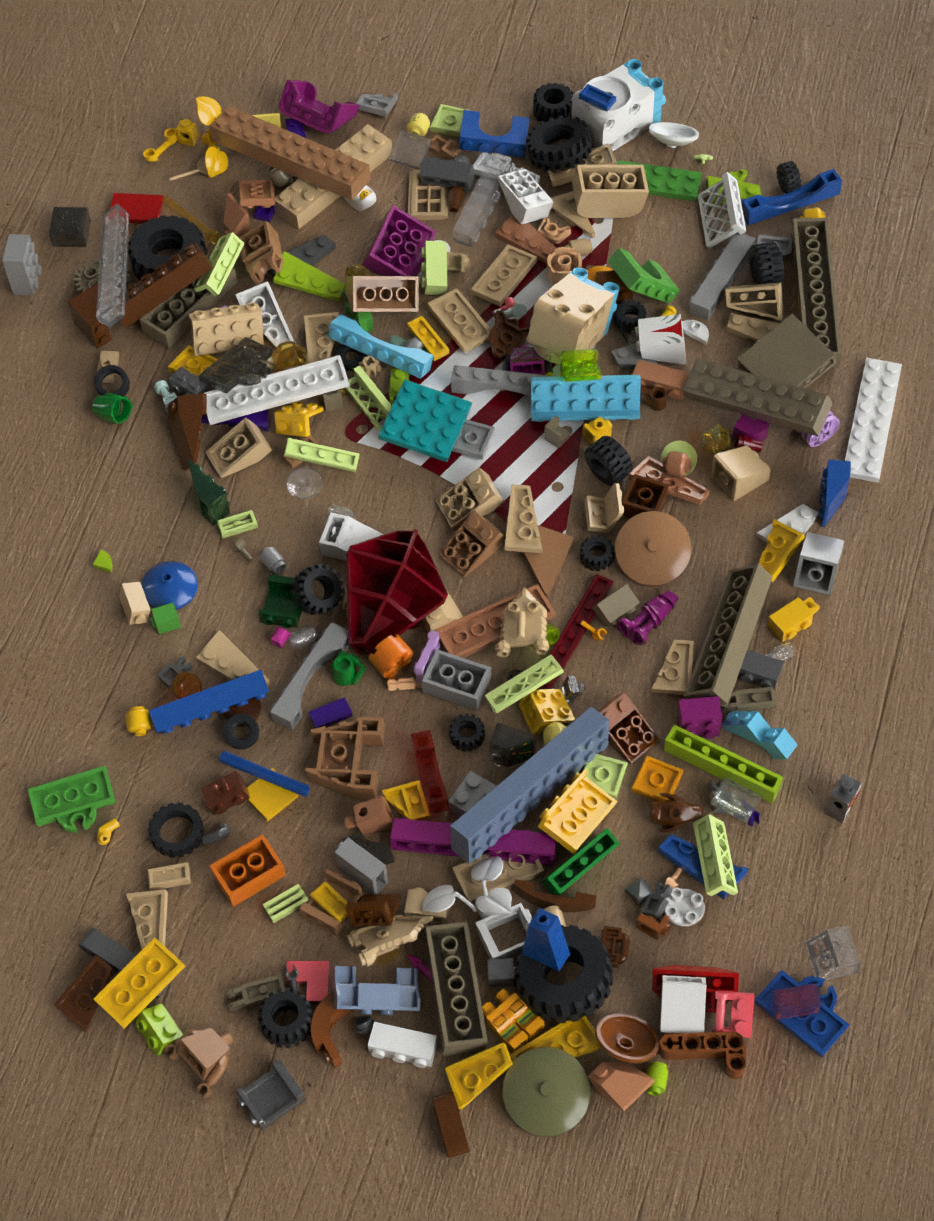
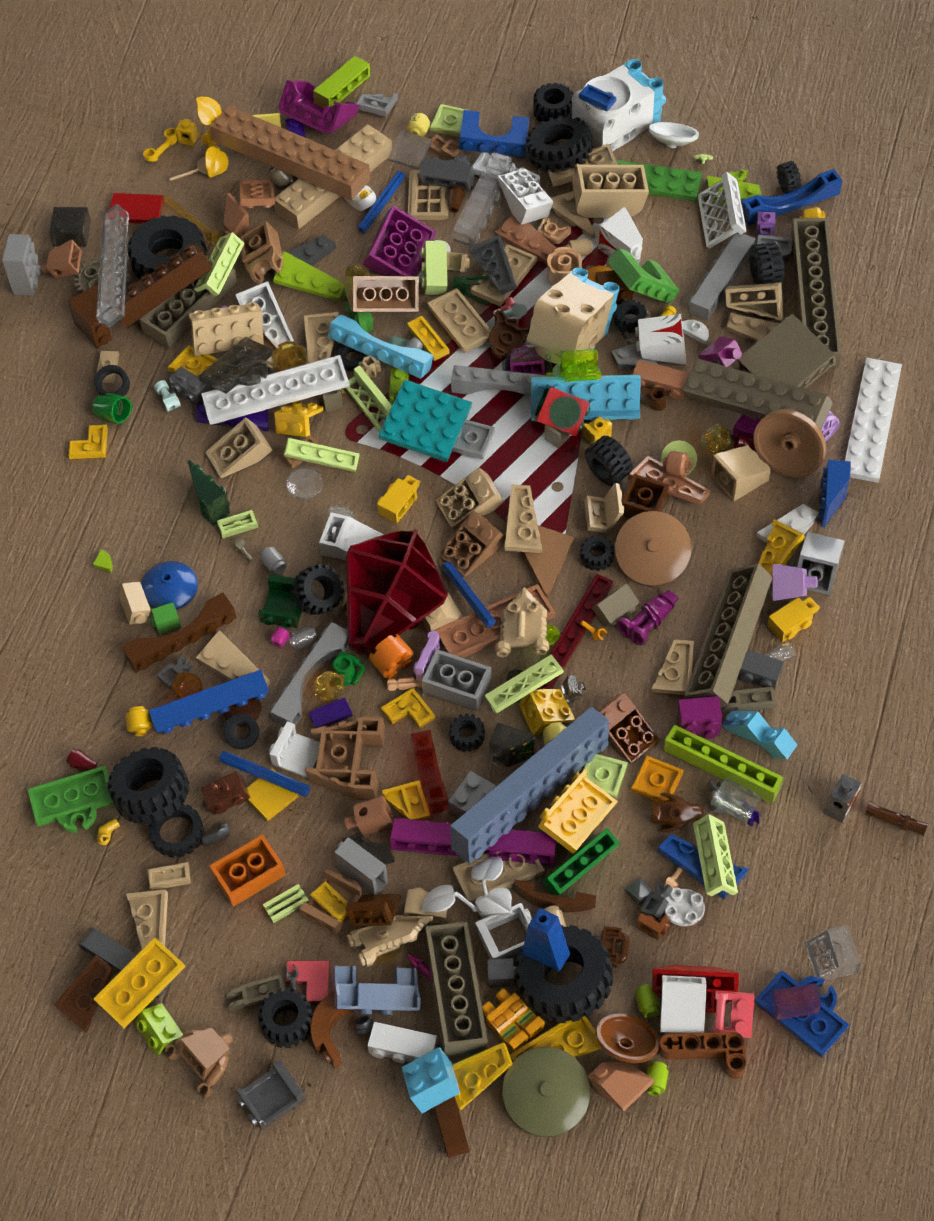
(63, 260): none -> nougat torso
(80, 760): none -> dark red cone
(93, 447): none -> yellow tile
(146, 651): none -> reddish brown arch
(156, 801): none -> black tyre
(185, 422): reddish brown wedge -> none
(264, 214): dark purple tile -> none
(294, 751): none -> white bracket
(329, 686): none -> clear yellow brick
(342, 82): none -> lime brick
(381, 202): none -> blue axle
(398, 498): none -> yellow brick
(408, 704): none -> yellow tile
(430, 1080): none -> medium azure brick
(463, 283): none -> dark green plant
(468, 594): none -> blue axle
(495, 263): none -> dark grey wing
(561, 410): none -> panel
(620, 233): none -> white slope
(647, 1001): none -> lime brick
(722, 352): none -> magenta torso
(765, 220): none -> medium lavender window
(790, 443): none -> medium nougat dish
(791, 582): none -> lavender torso
(895, 818): none -> reddish brown pin

